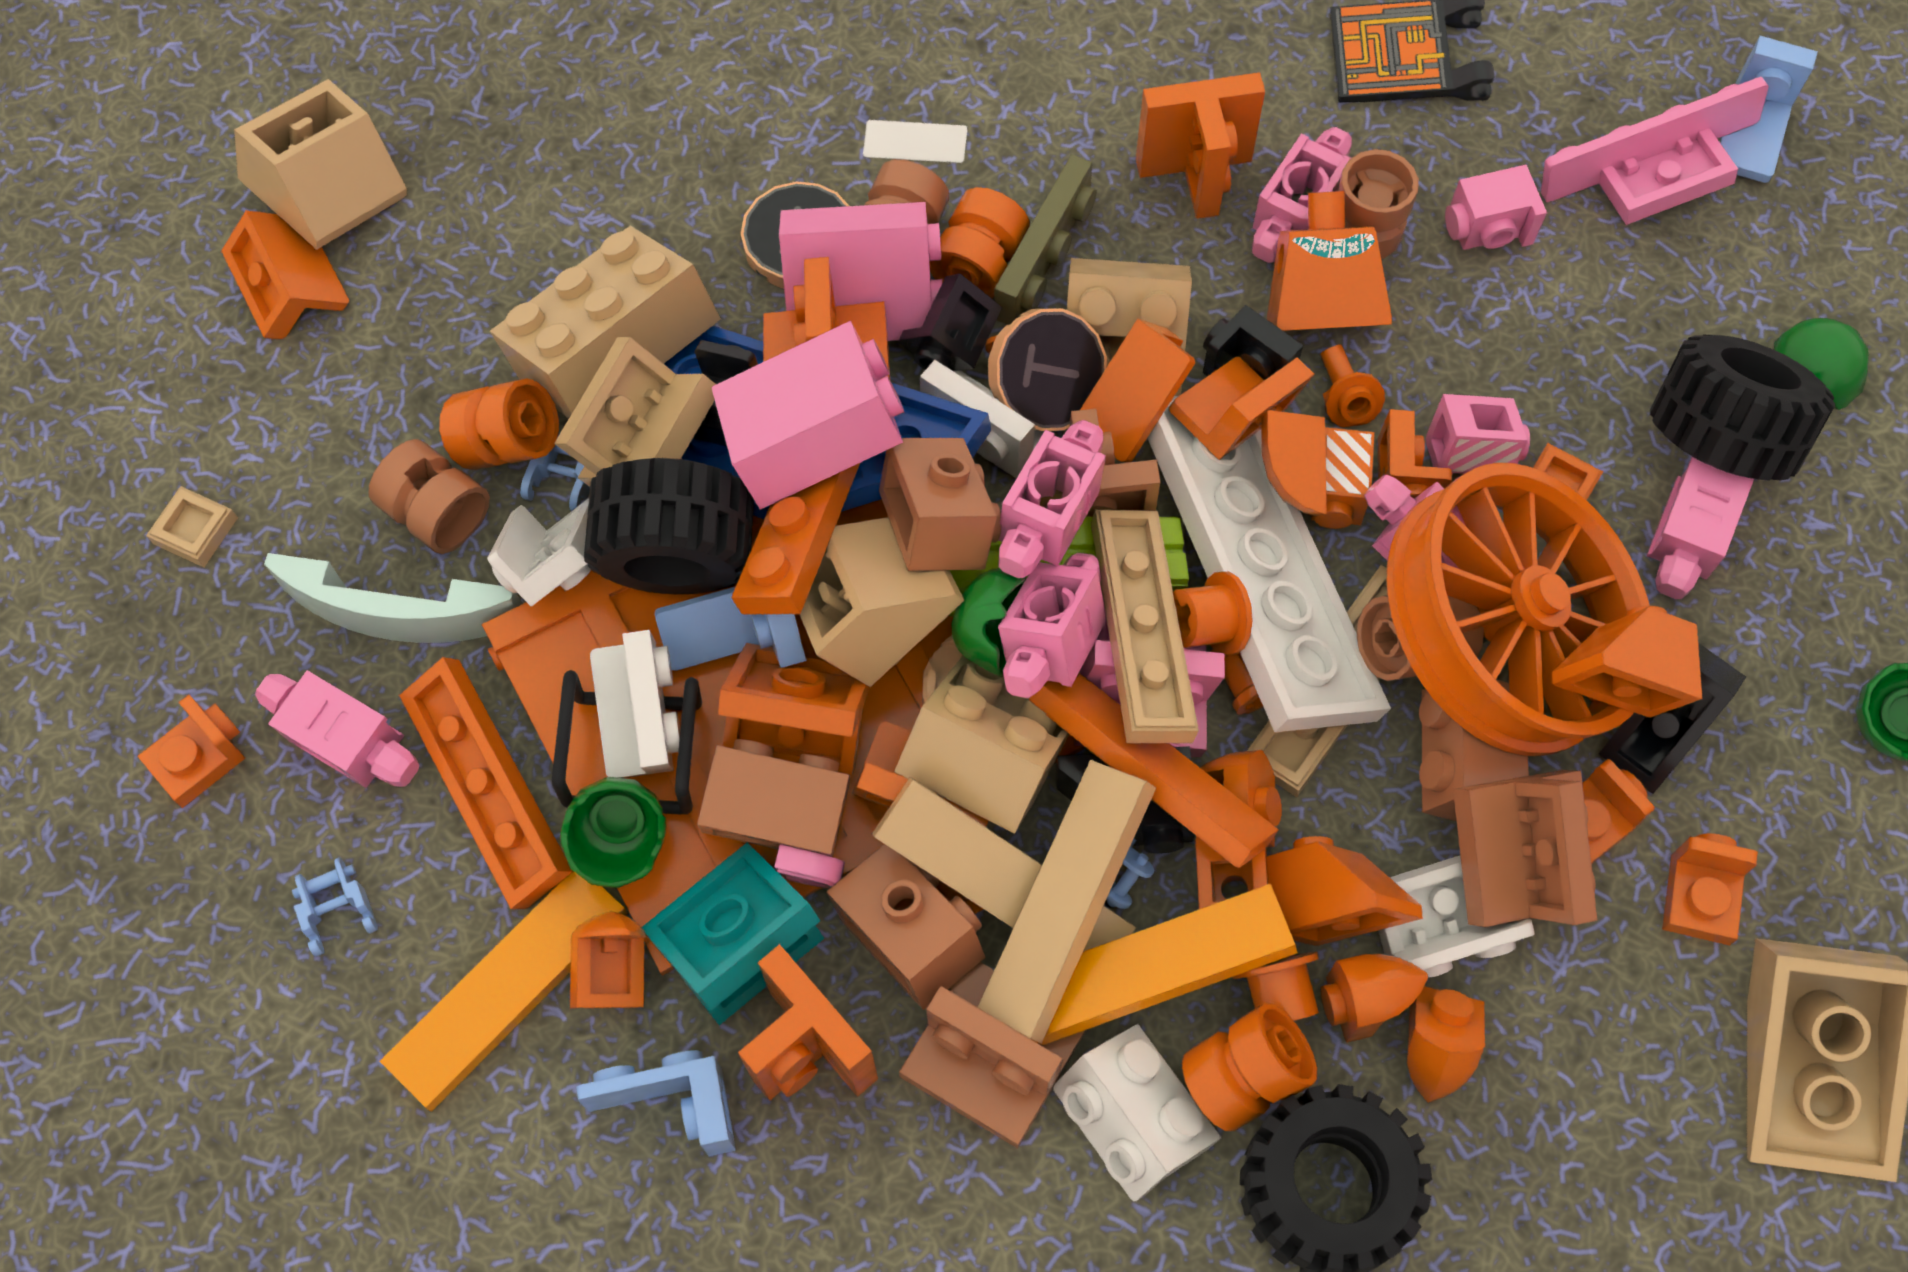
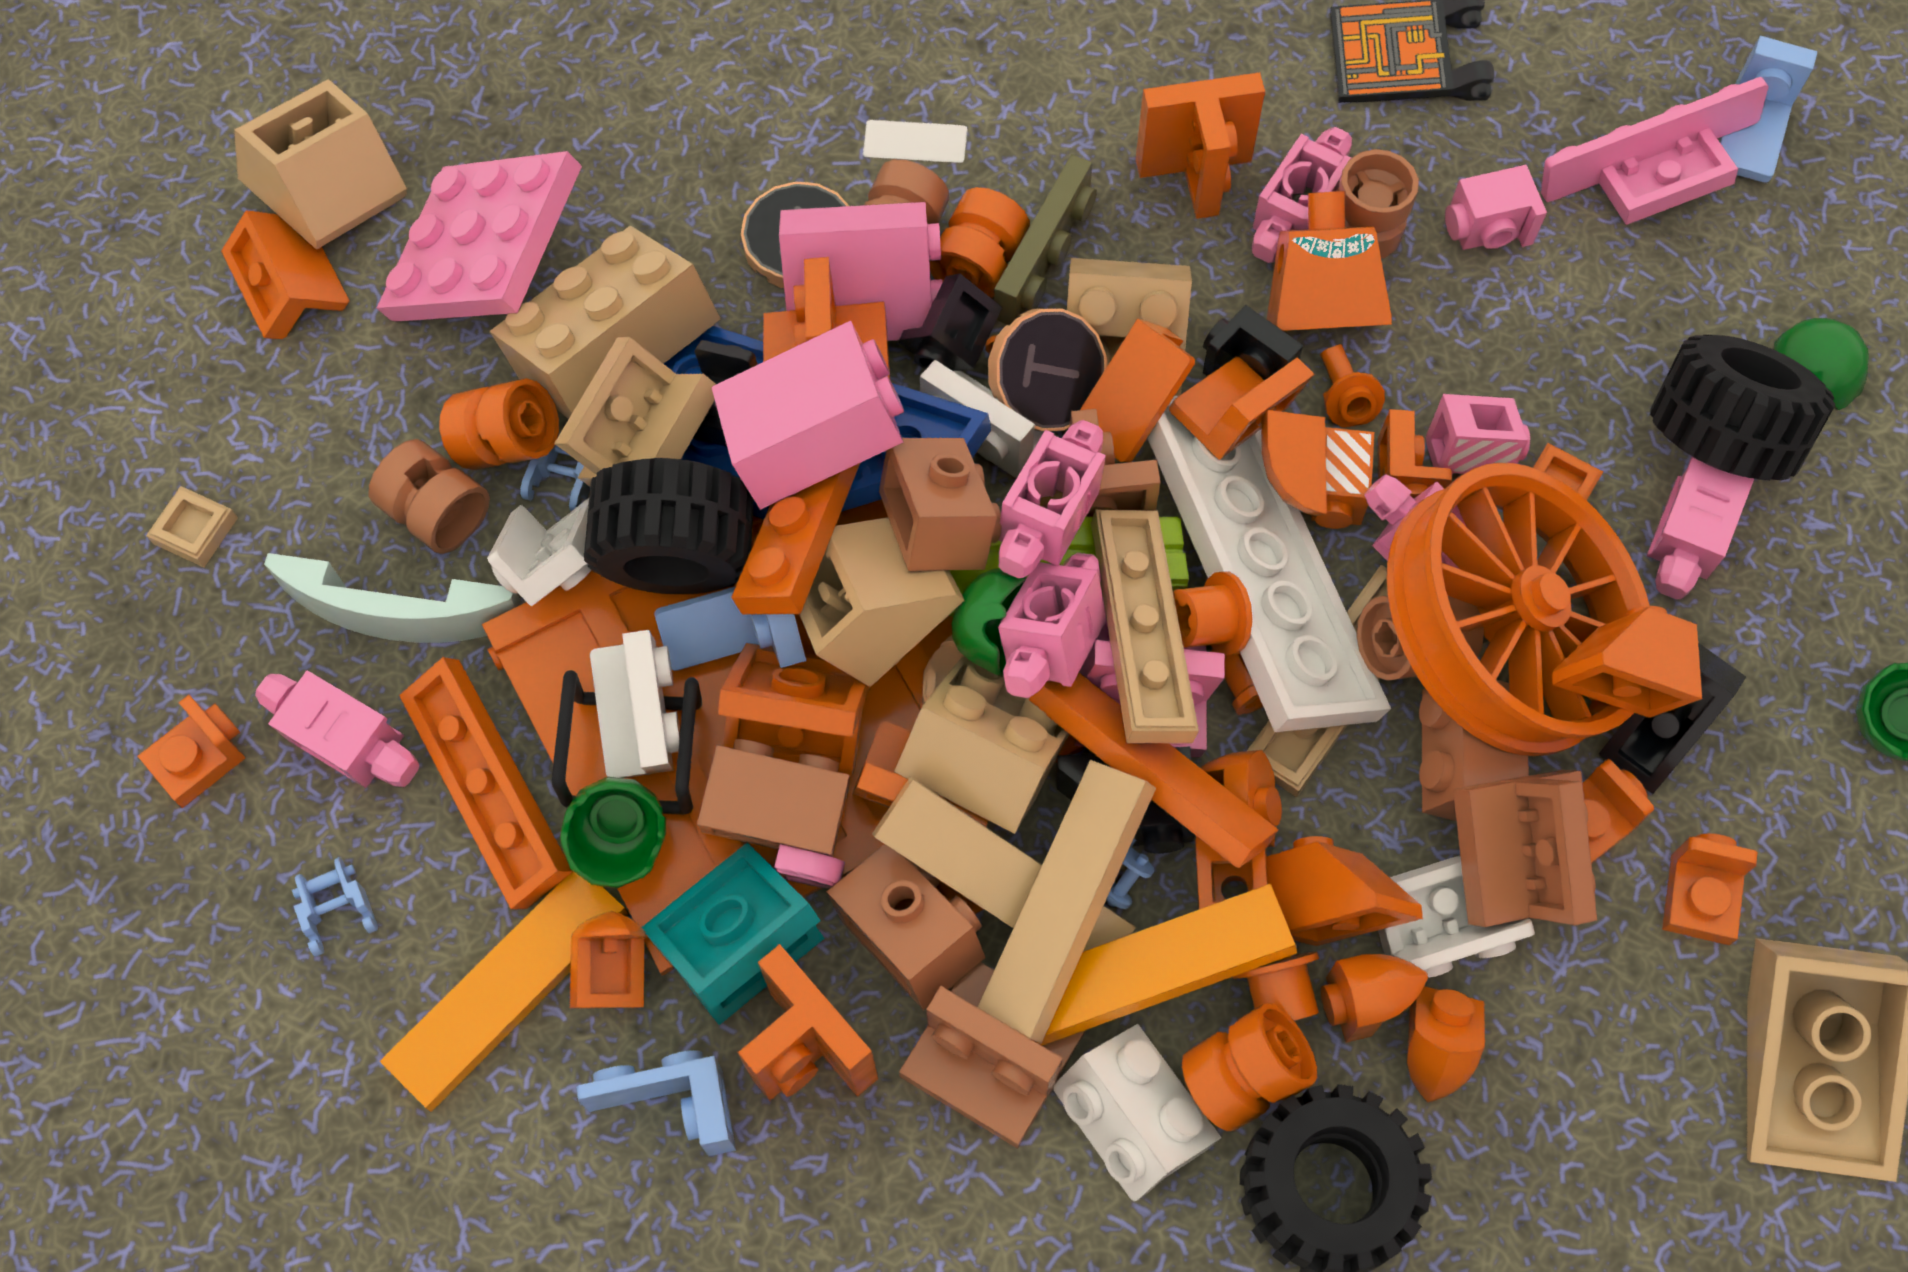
(479, 238): none -> bright pink plate

